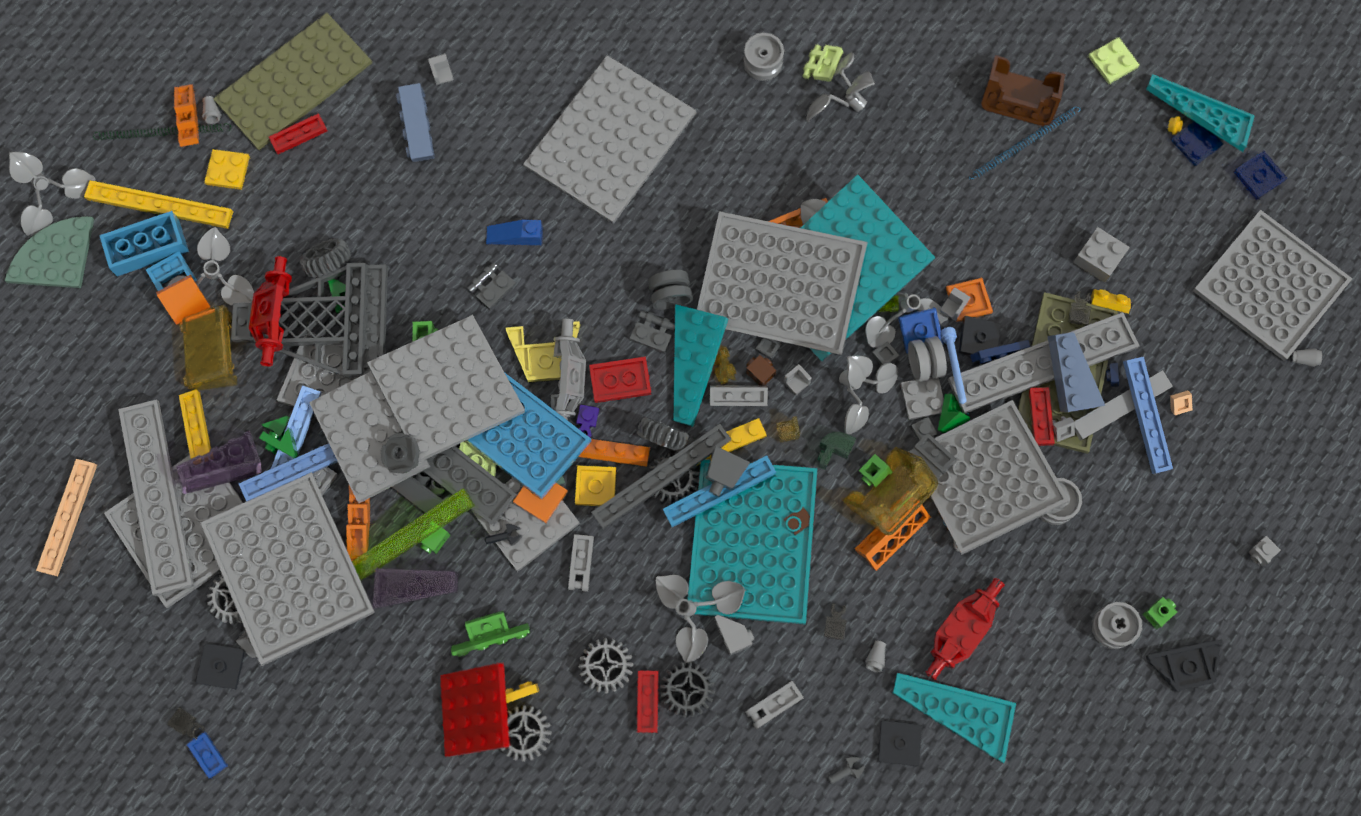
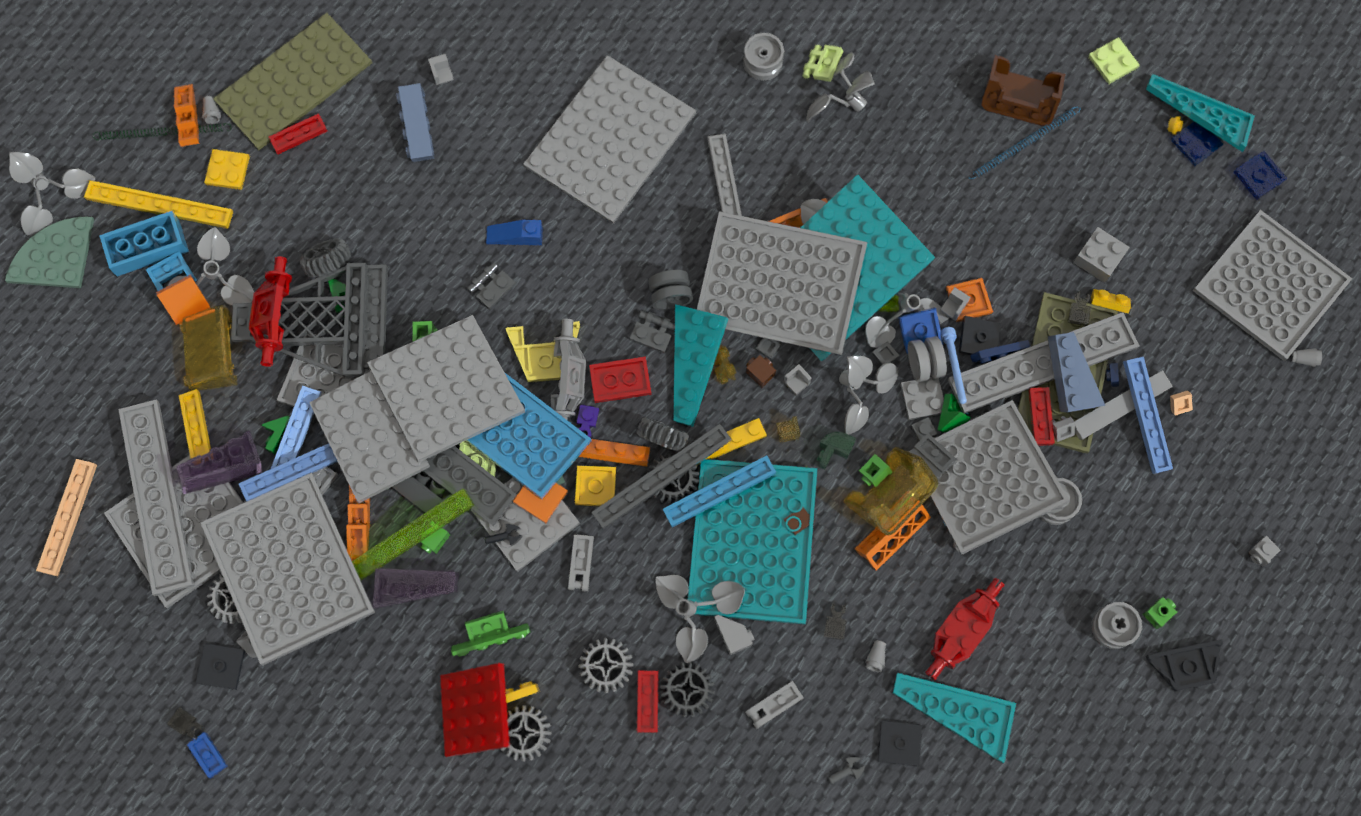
(286, 444): green slope -> none
(410, 453): dark grey plate -> none
(724, 174): none -> light grey tile
(724, 470): dark grey torso -> none
(738, 395): light grey plate -> none

